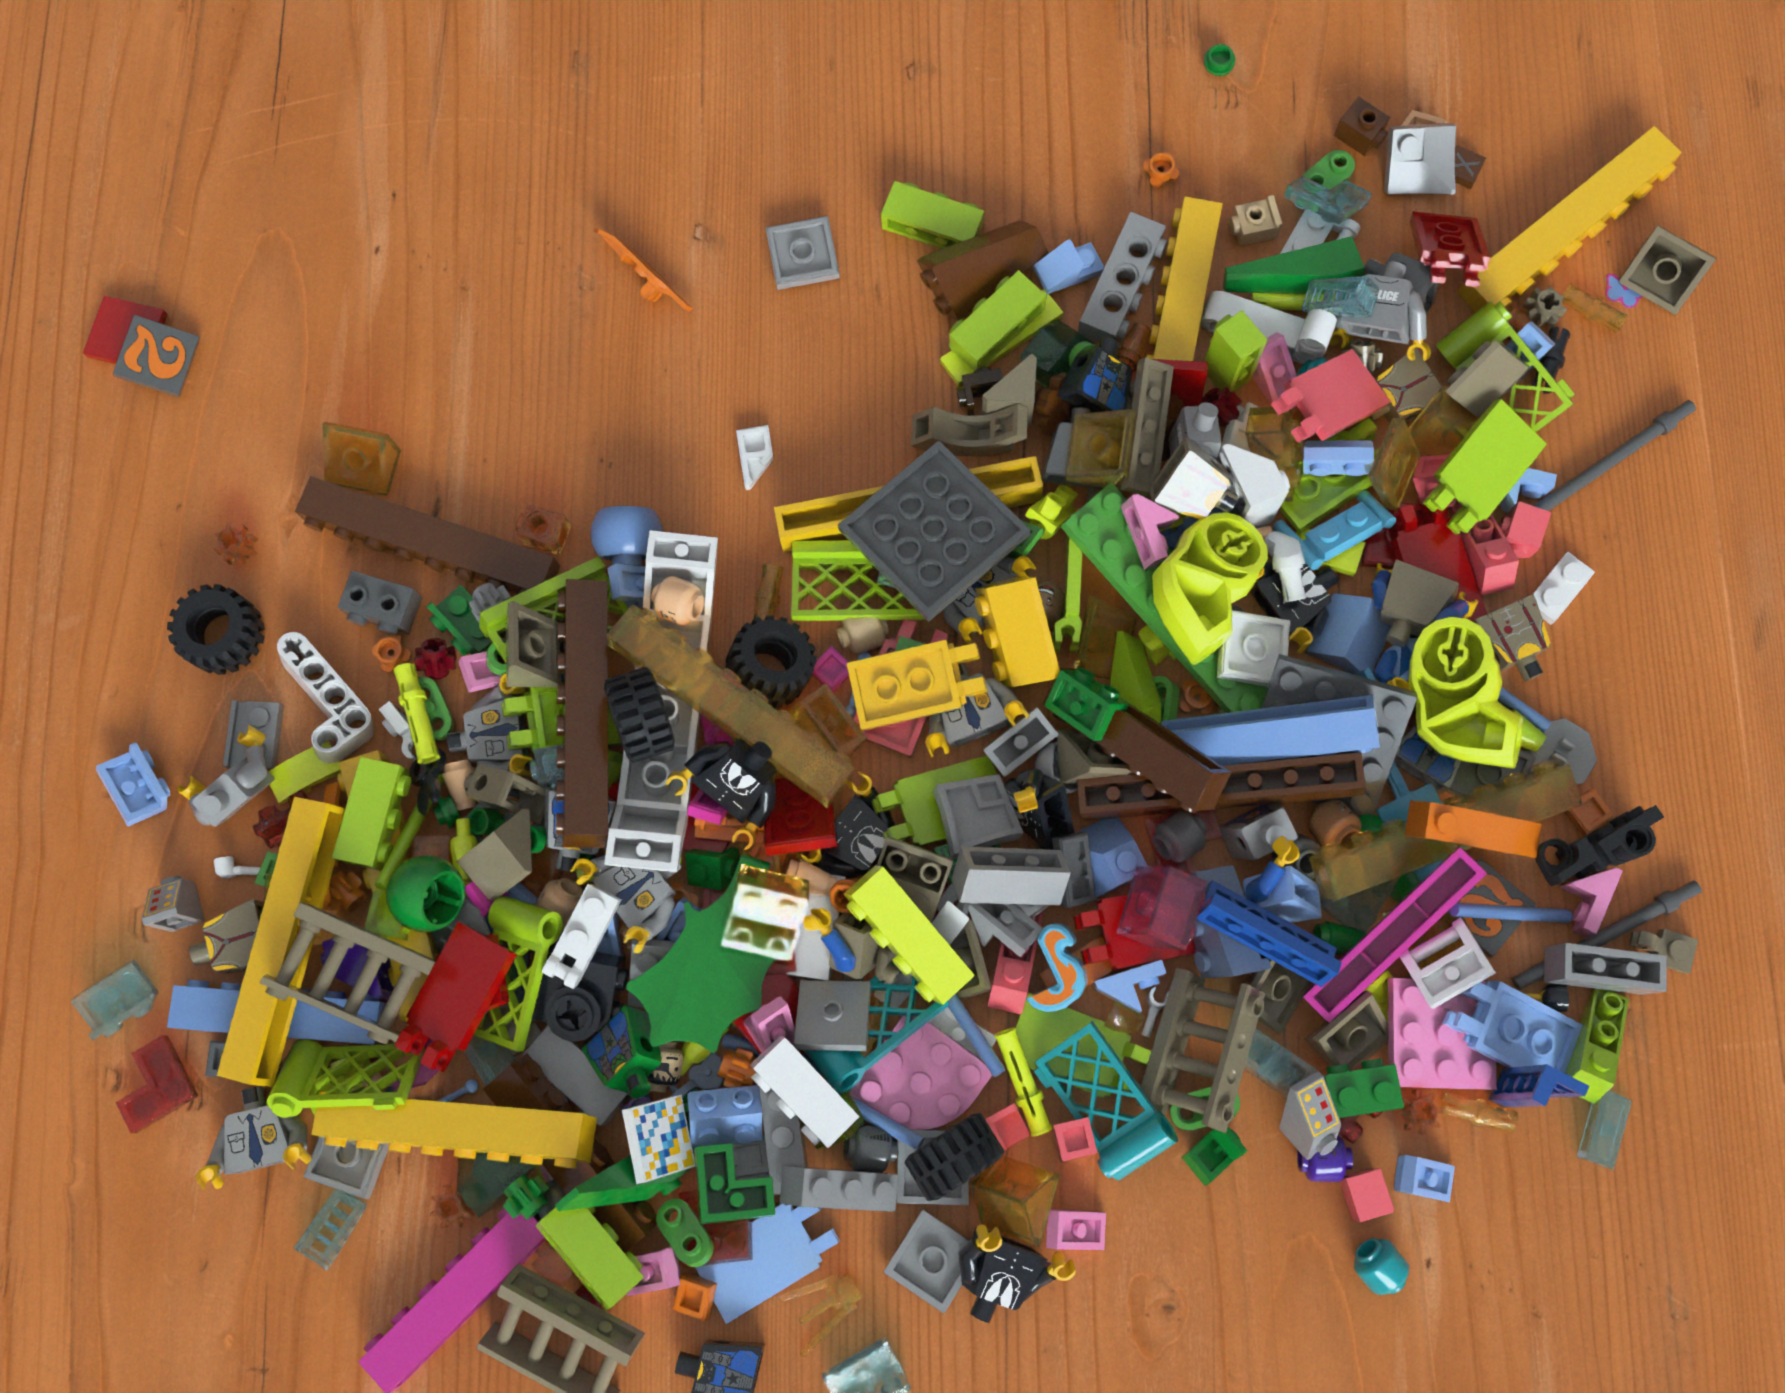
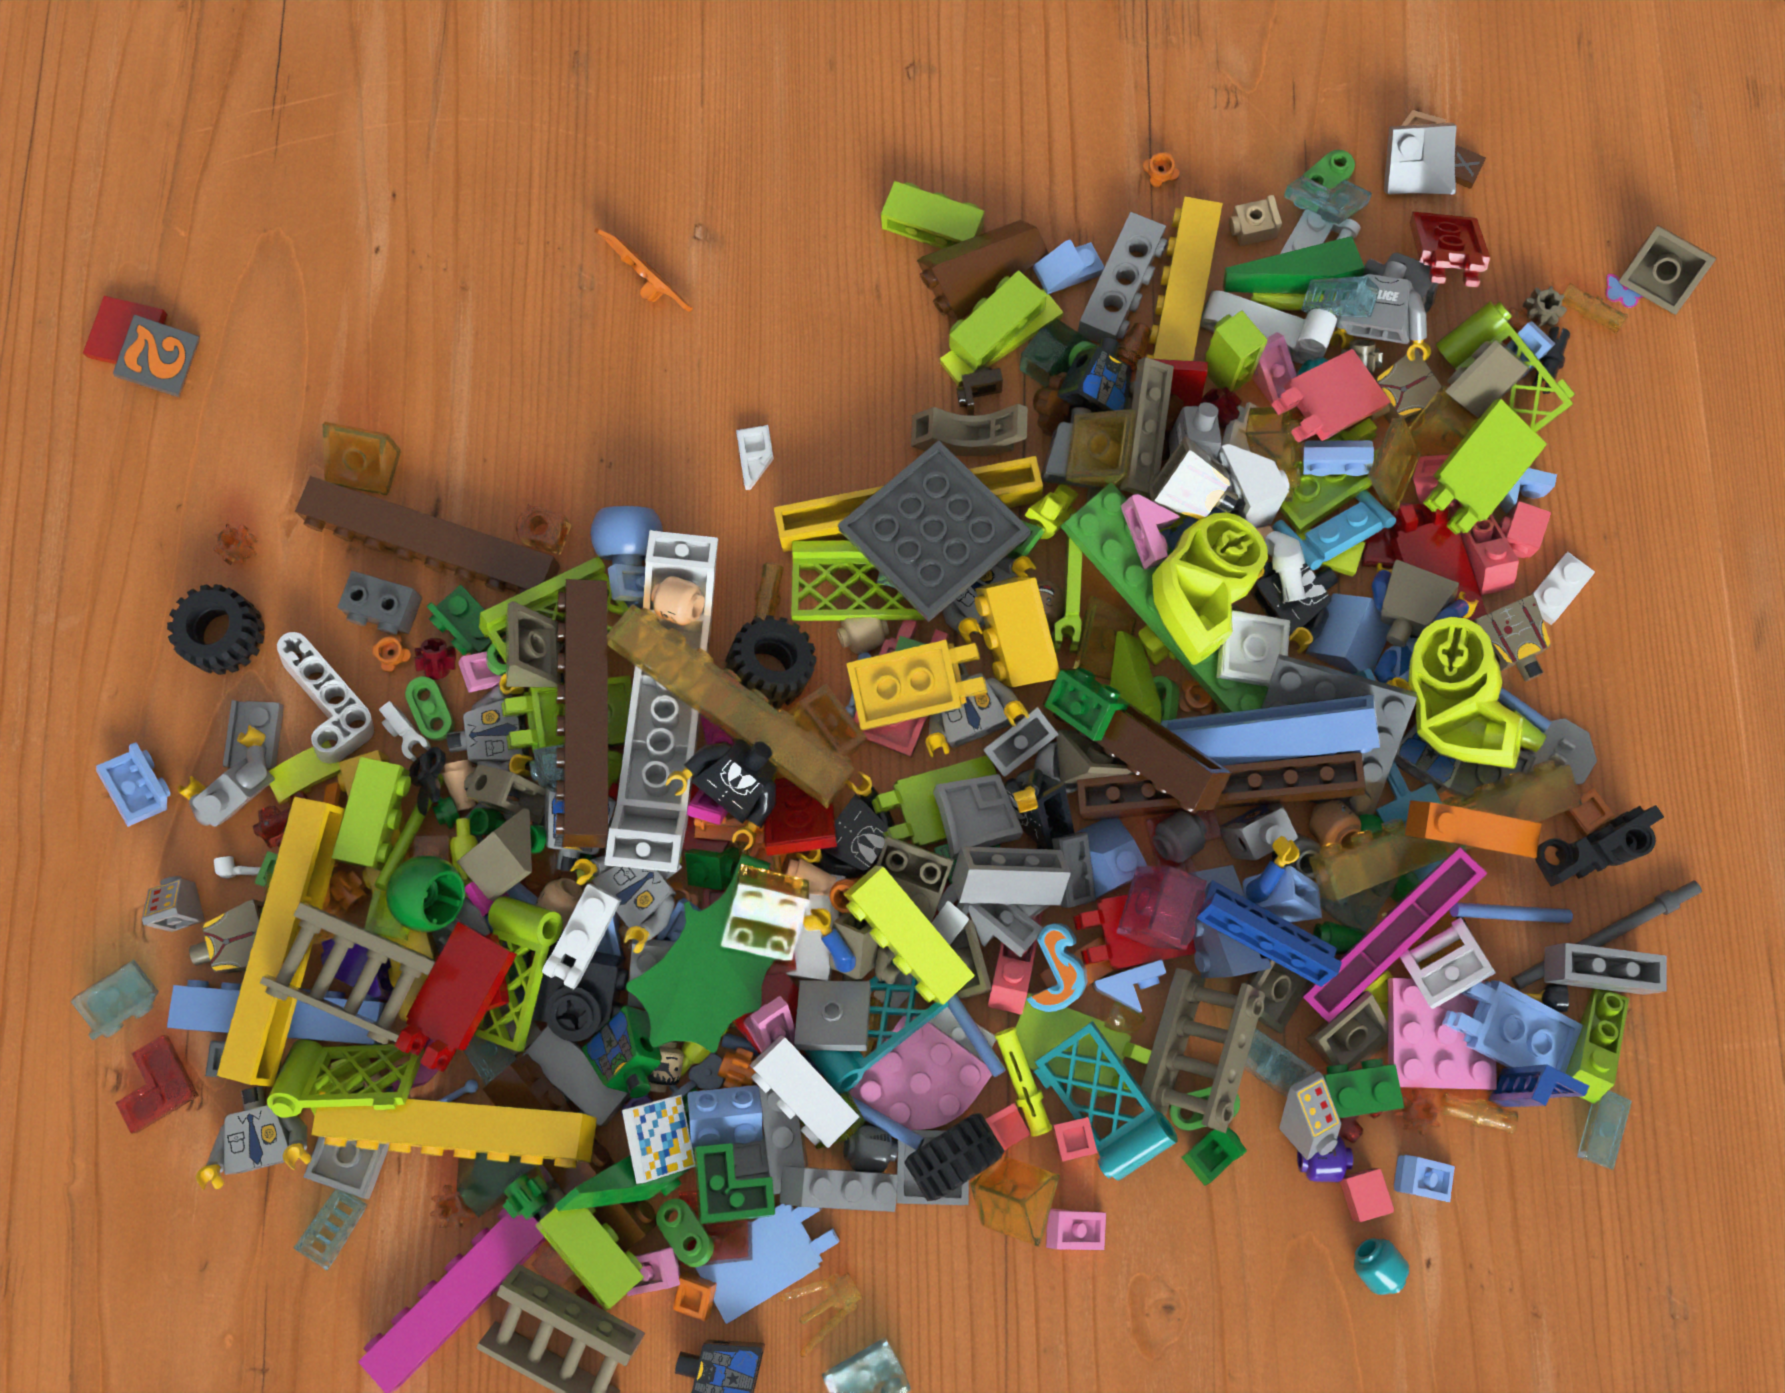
(413, 701): neon yellow pin -> none
(487, 597): light grey gear -> none
(639, 714): black tyre -> none
(802, 252): light grey plate -> none
(831, 669): dark pink tile -> none
(929, 1261): light grey plate -> none
(1006, 1271): black torso -> none
(1013, 389): dark tan slope -> none
(1154, 1008): white hand -> none
(1219, 60): green plate -> none
(1362, 127): reddish brown brick -> none
(1493, 890): tile -> none
(1573, 219): yellow brick -> none
(1597, 893): bright pink slope -> none
(1661, 425): dark grey bar -> none
(1676, 946): dark tan plate -> none

